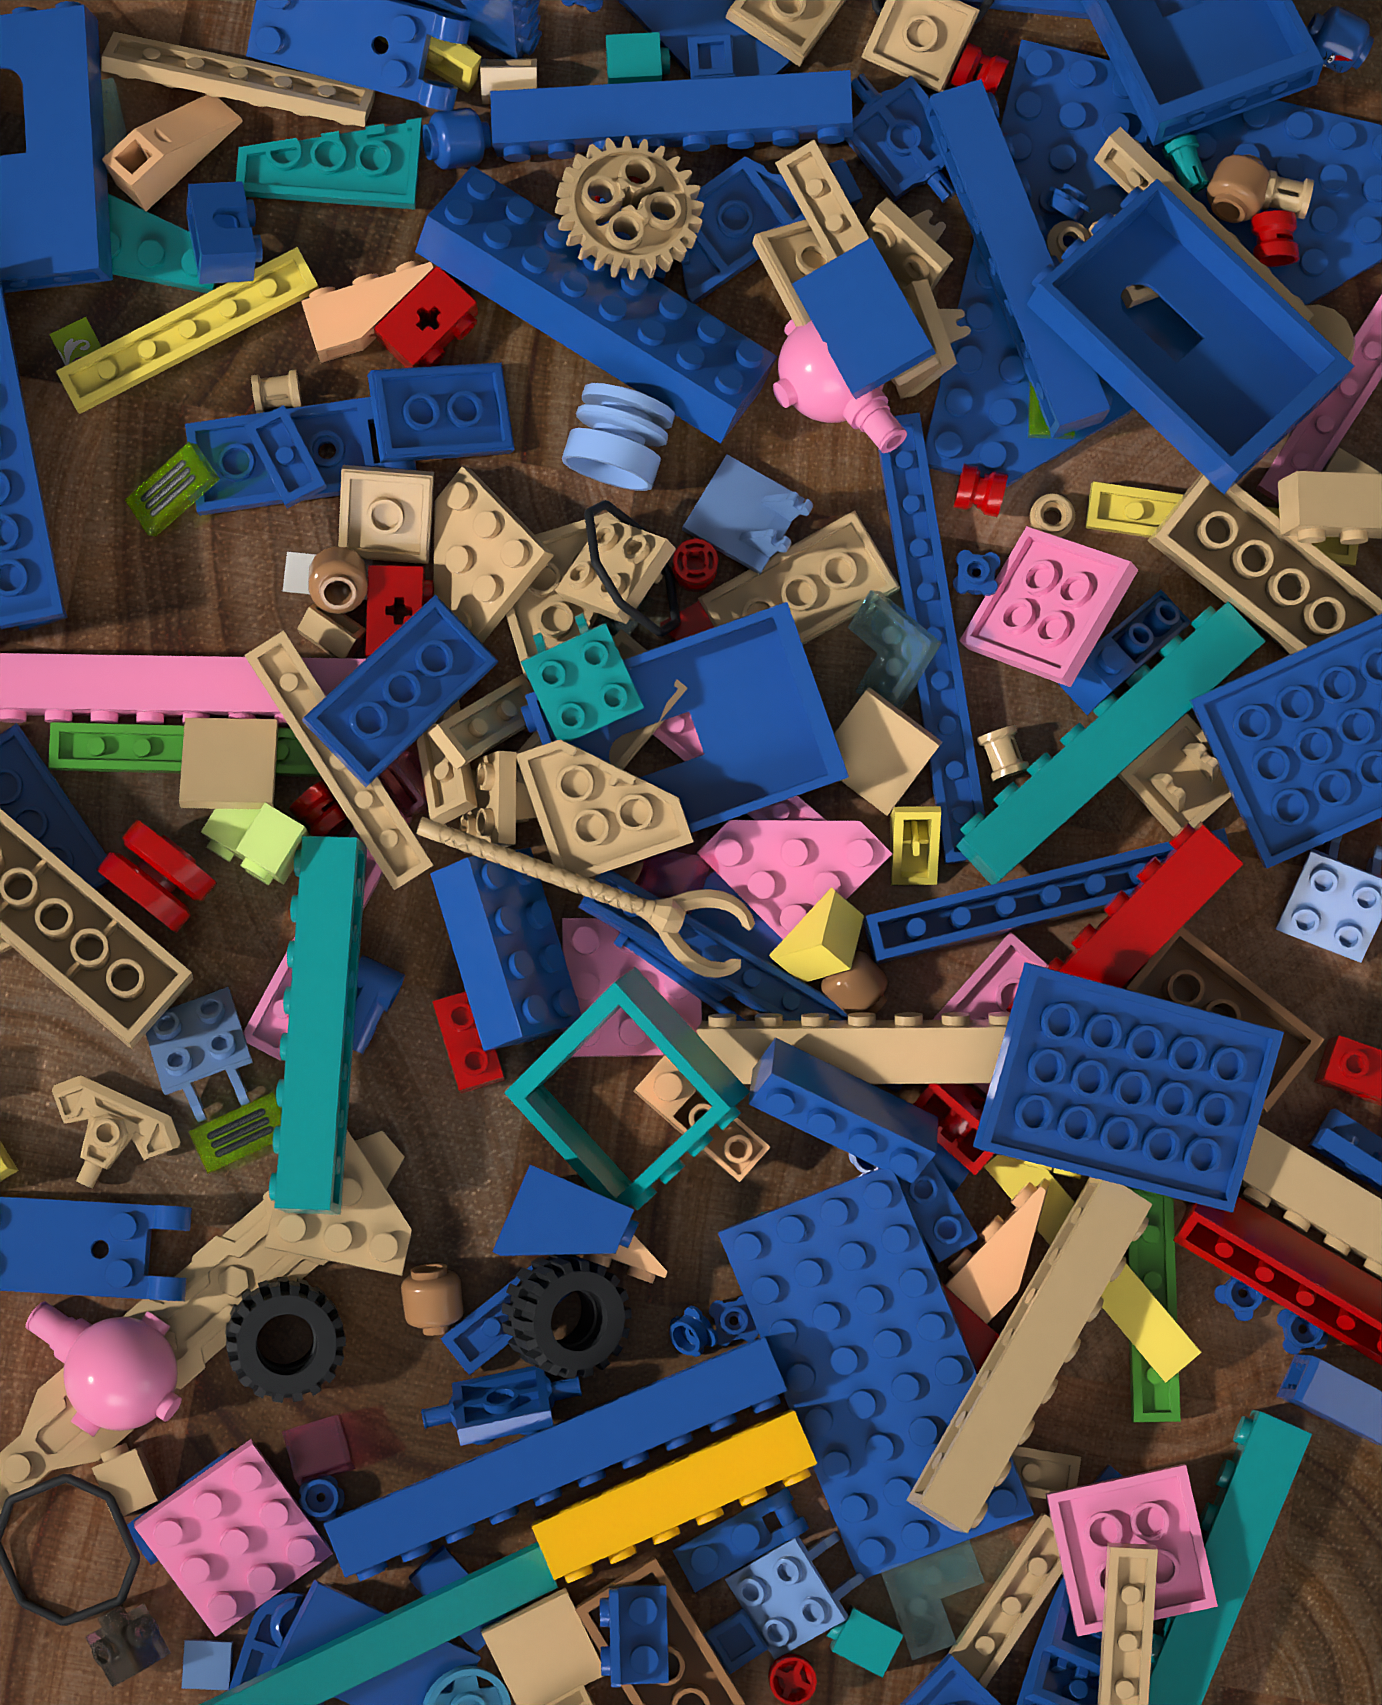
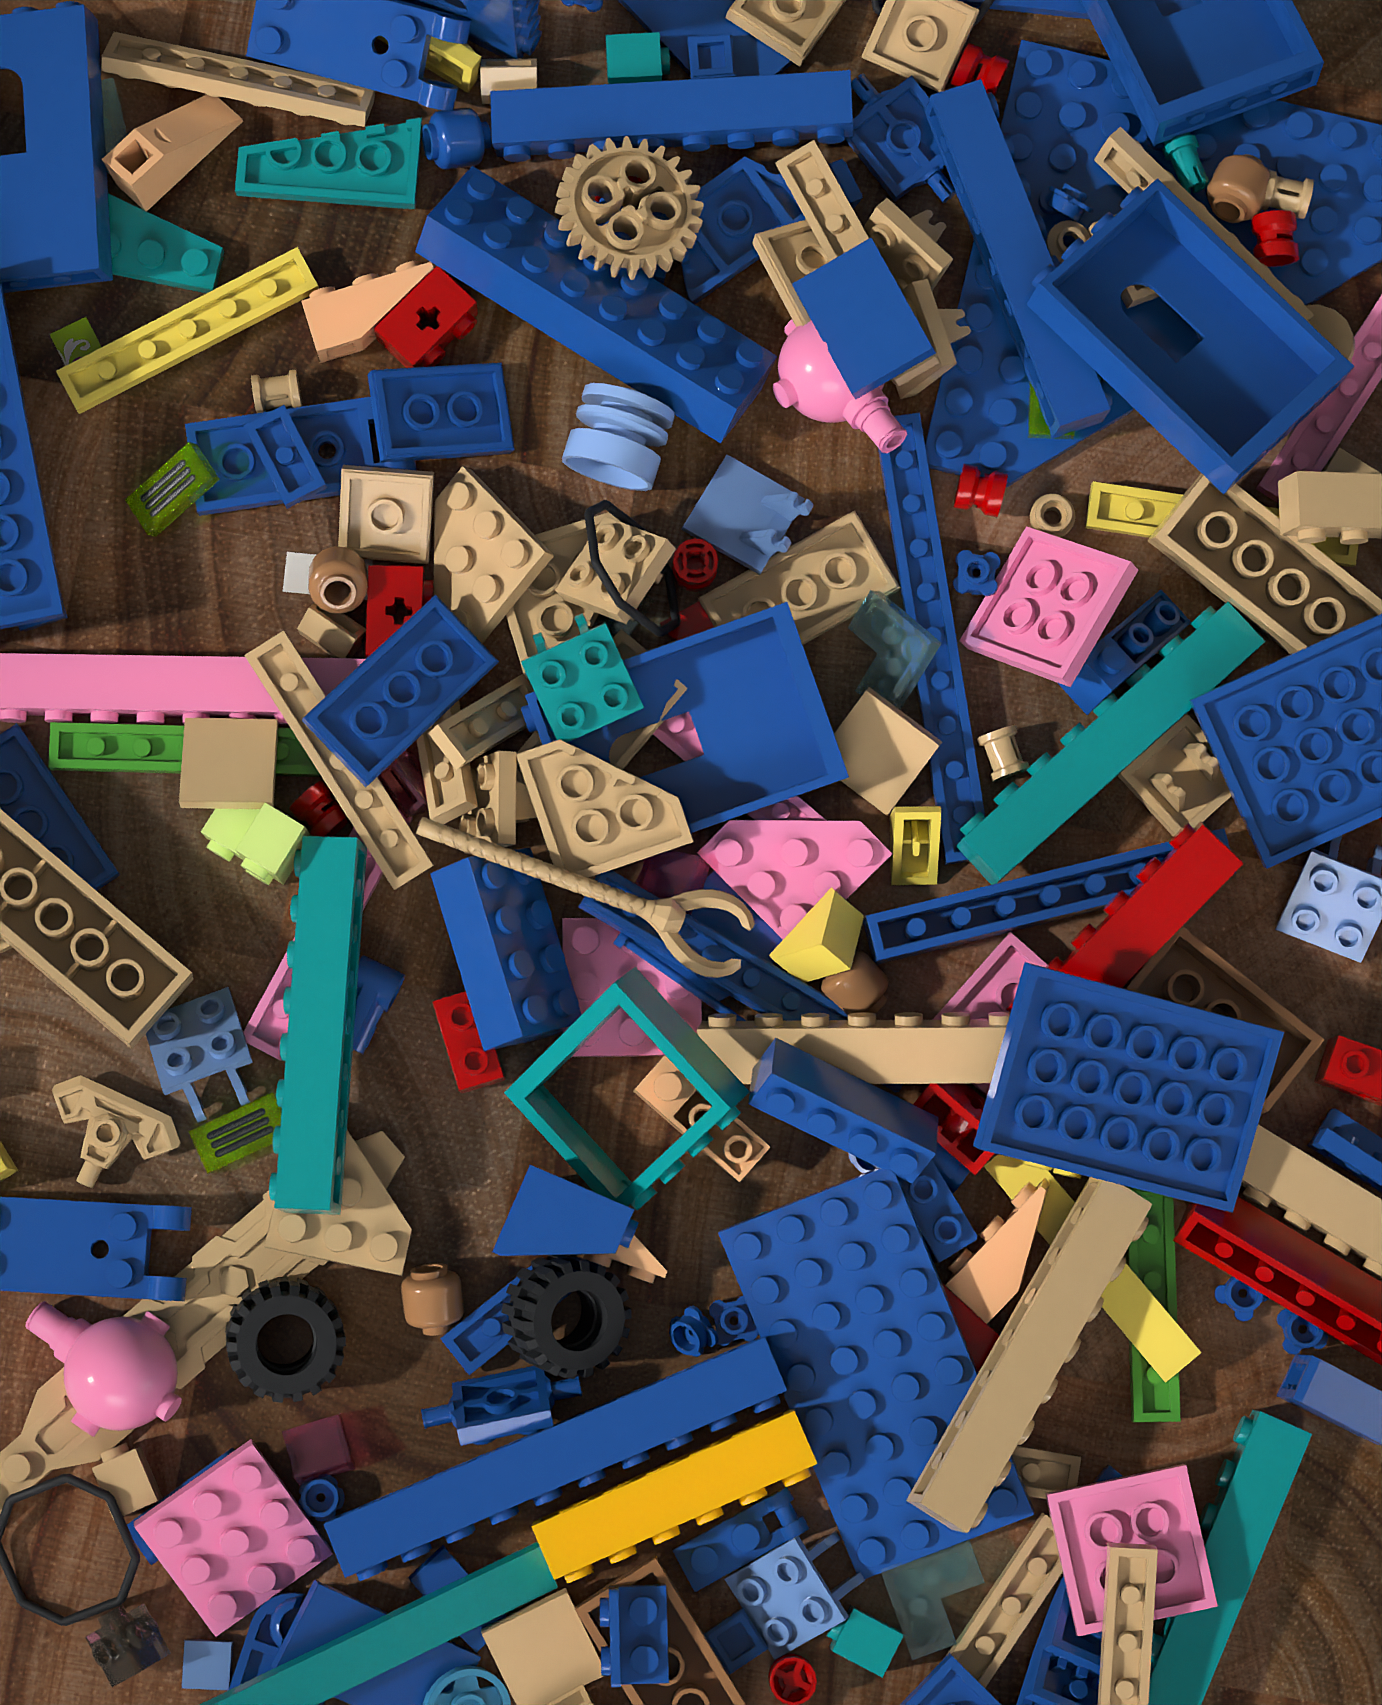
(157, 875): red wheel -> none
(222, 232): blue brick -> none
(1341, 38): blue head -> none

